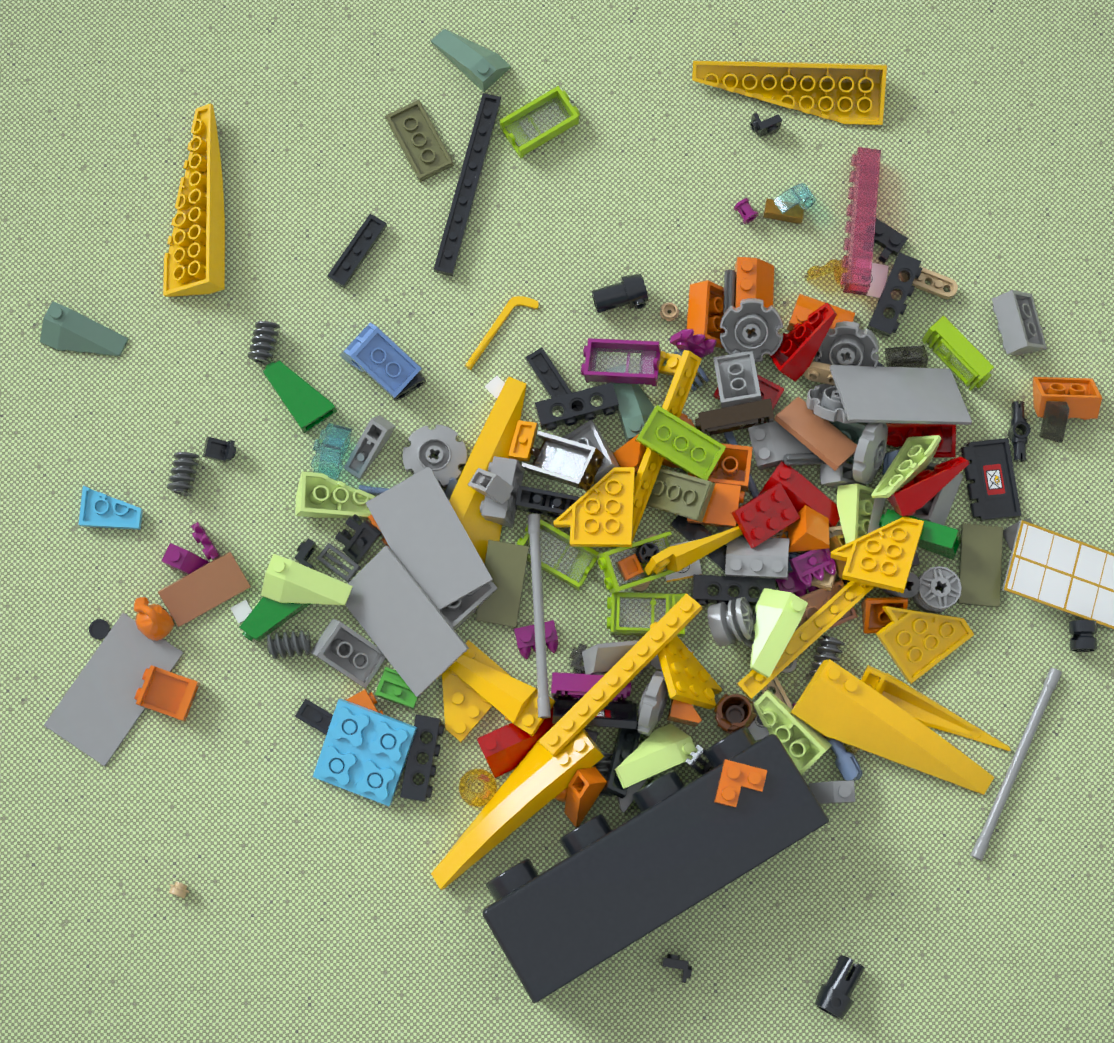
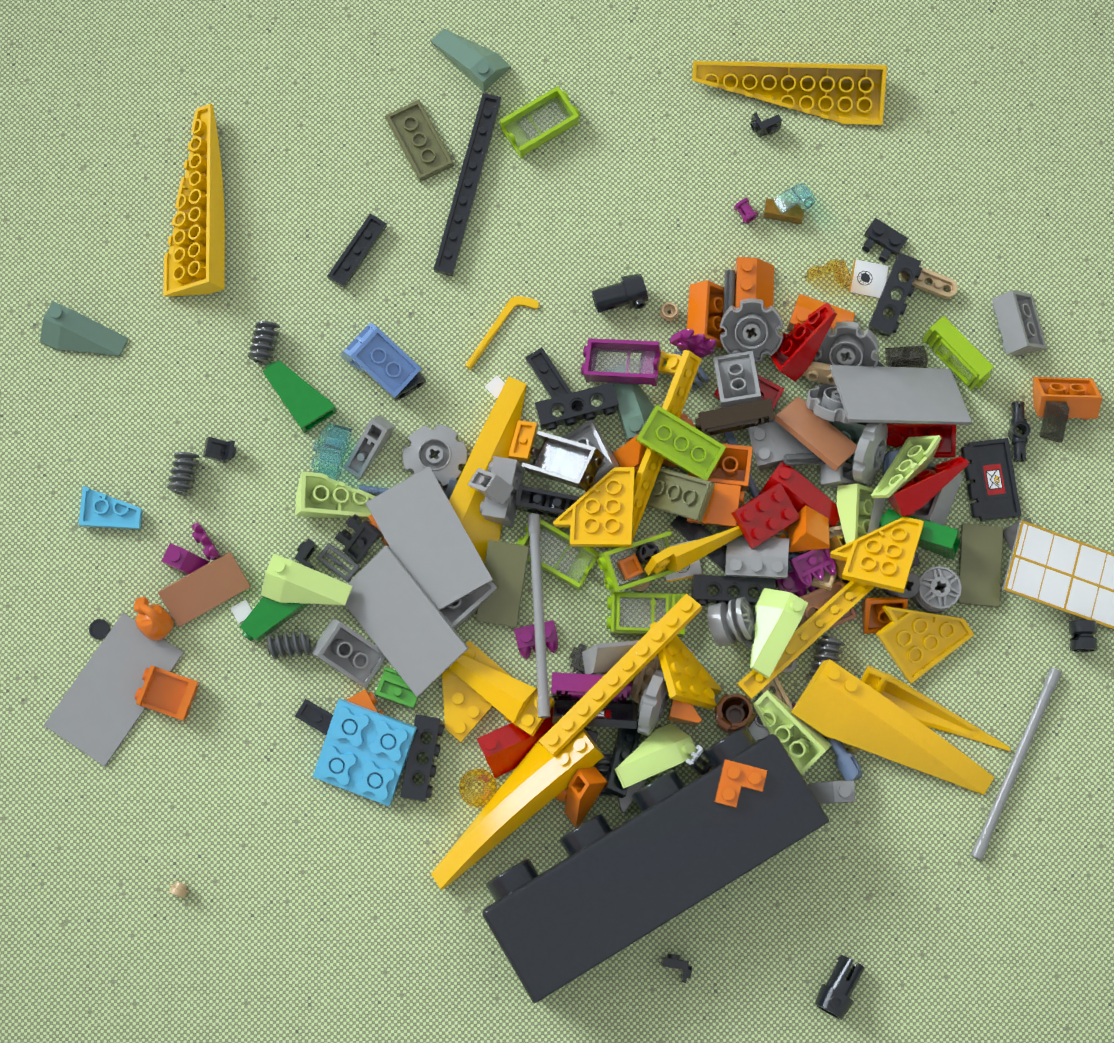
(643, 678): none -> tan plate
(861, 221): clear pink brick -> none

